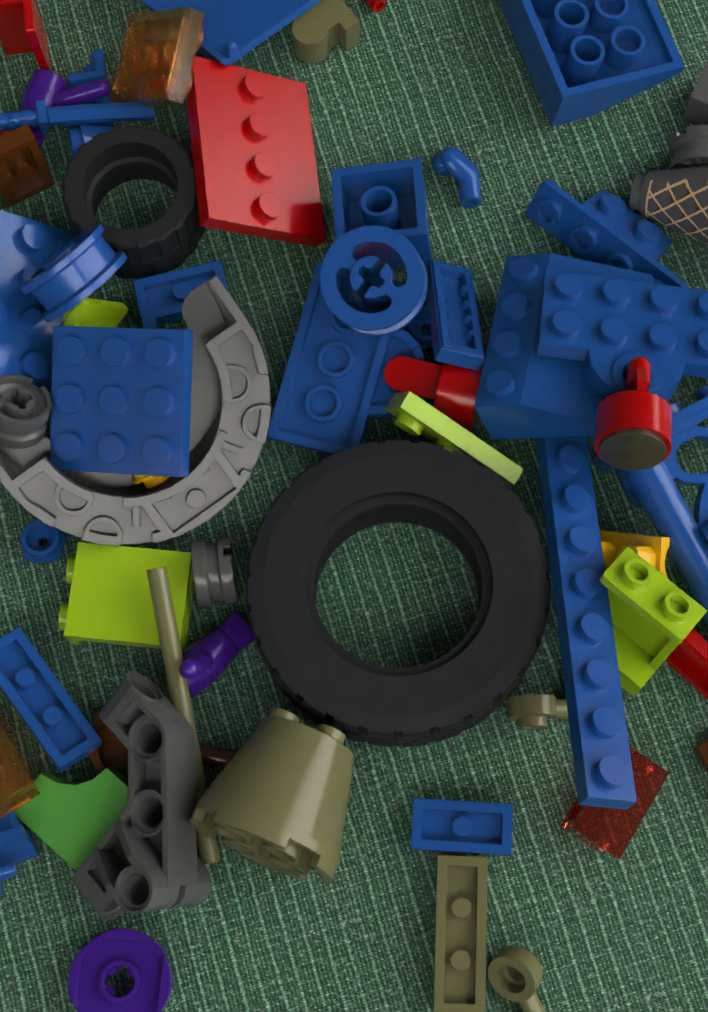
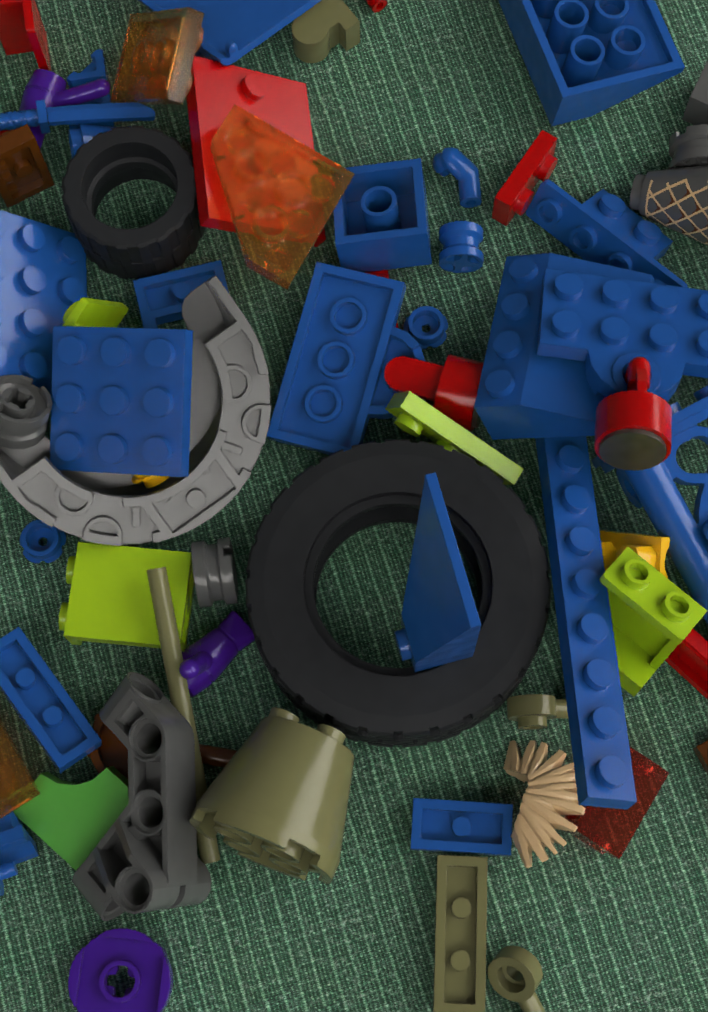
(73, 272): blue wheel -> none
(275, 193): none -> clear orange plate
(343, 261): blue wheel -> none
(438, 604): none -> blue slope
(454, 316): blue plate -> none
(461, 247): none -> blue wheel
(517, 190): none -> red plate
(547, 797): none -> tan hair

